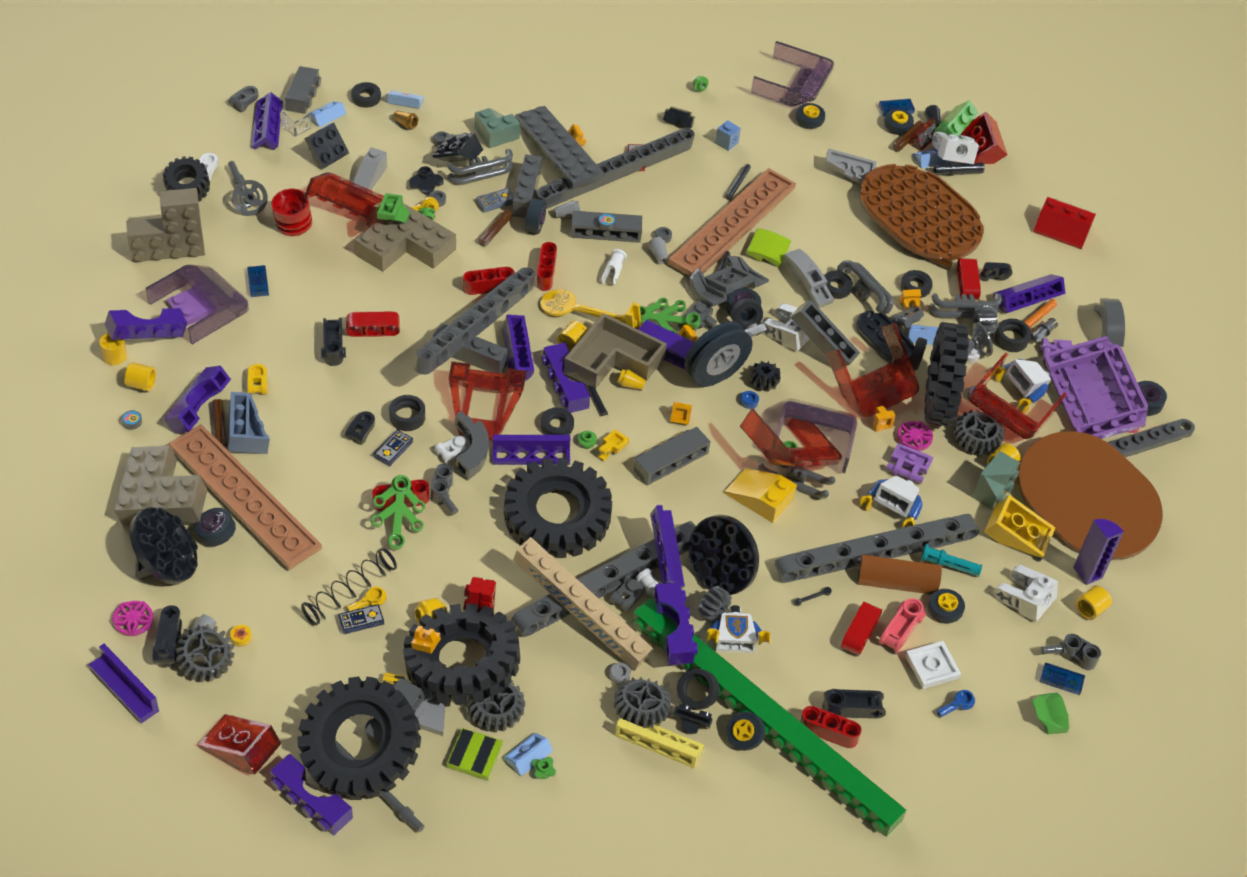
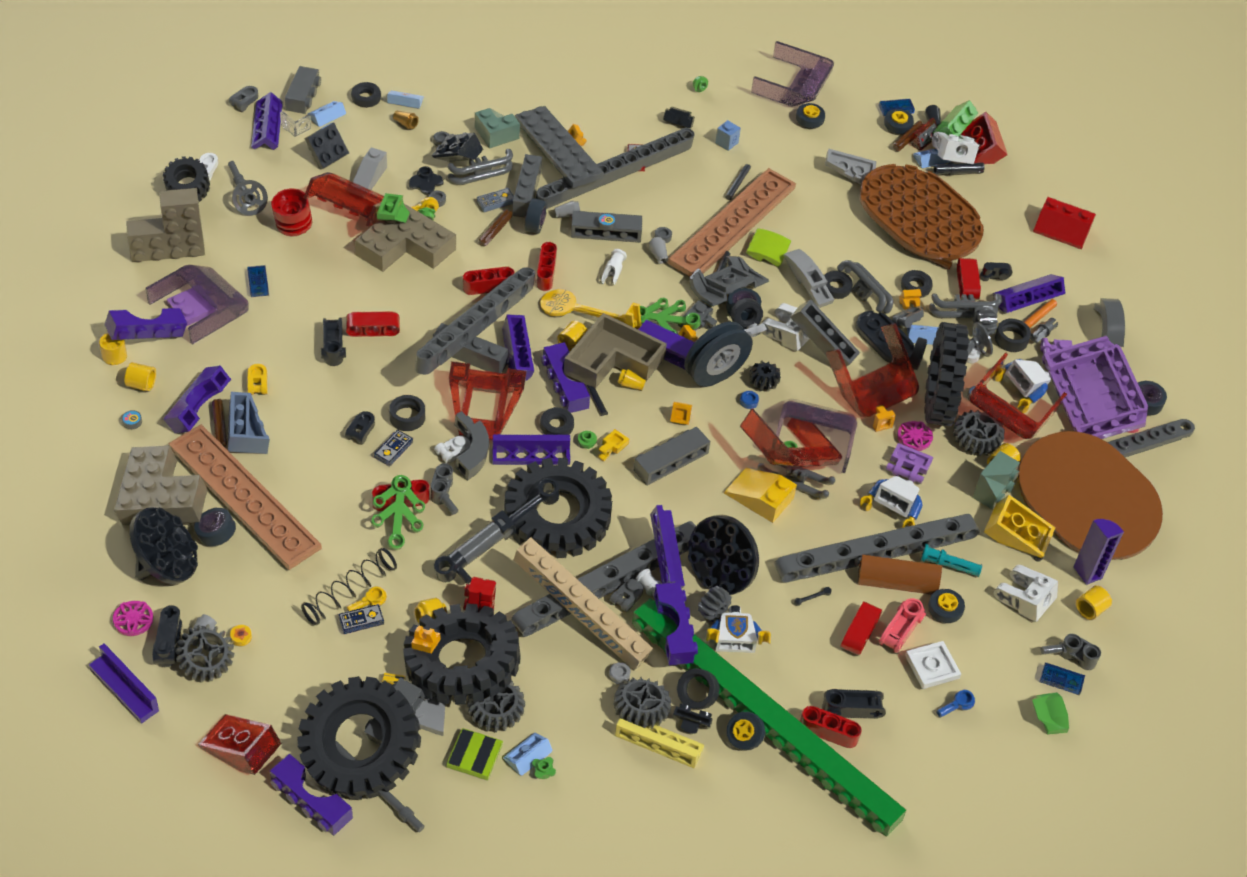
(499, 528): none -> black piece

